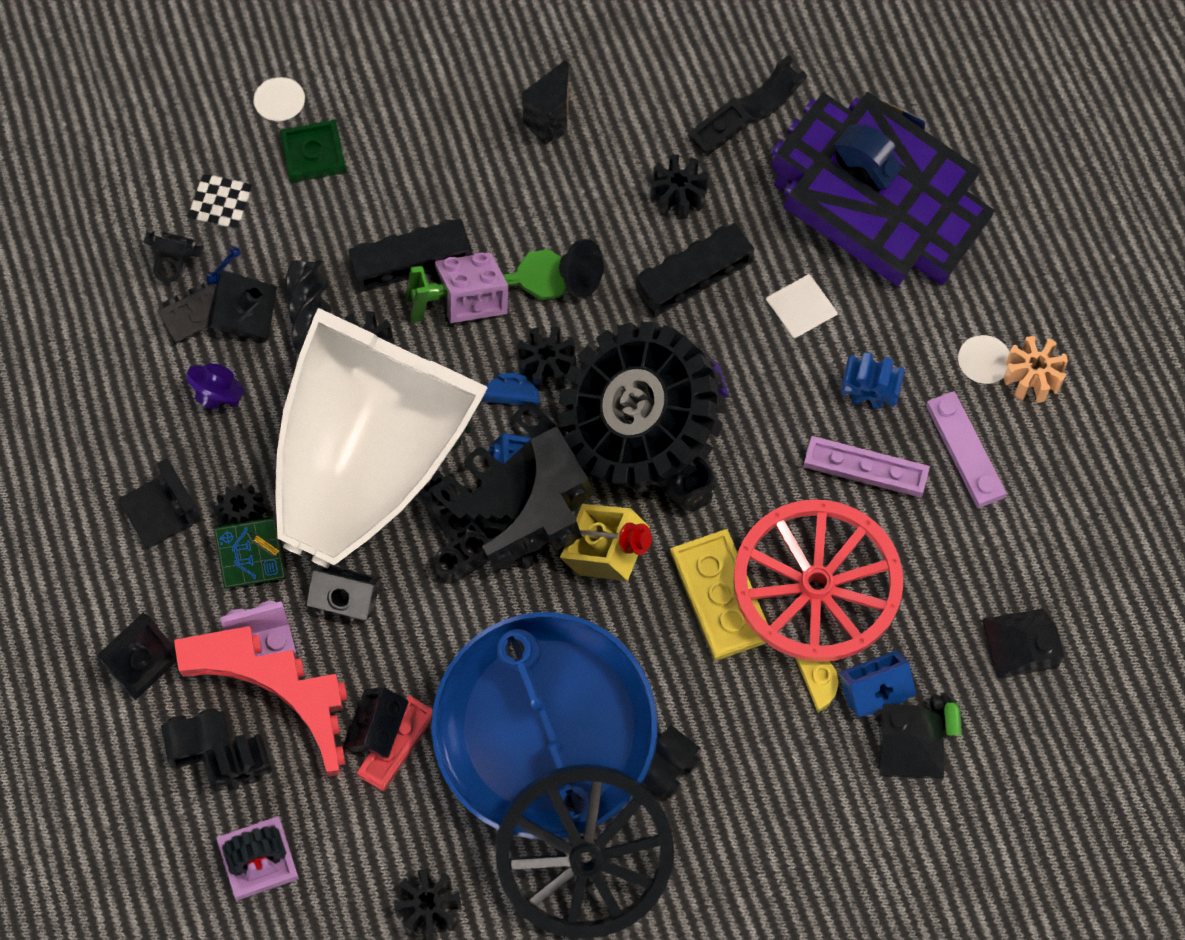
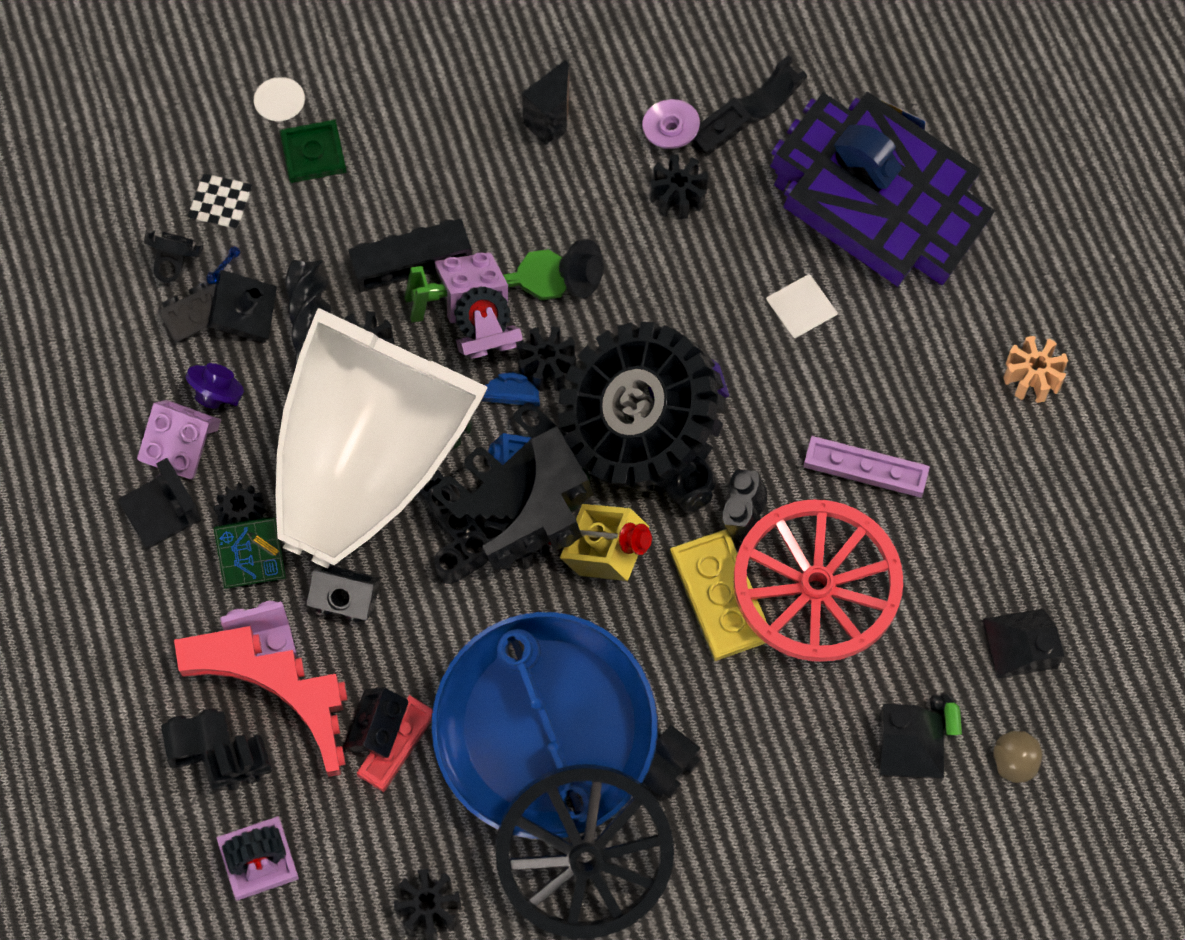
(138, 656): black tile -> none
(177, 435): none -> lavender bracket
(483, 318): none -> plate
(669, 115): none -> lavender dish
(694, 269): black brick -> none
(745, 503): none -> black brick
(820, 680): light yellow plate -> none
(872, 380): blue gear -> none
(877, 683): blue brick -> none
(966, 449): lavender plate -> none
(983, 359): white sticker -> none
(1017, 756): none -> dark tan hair

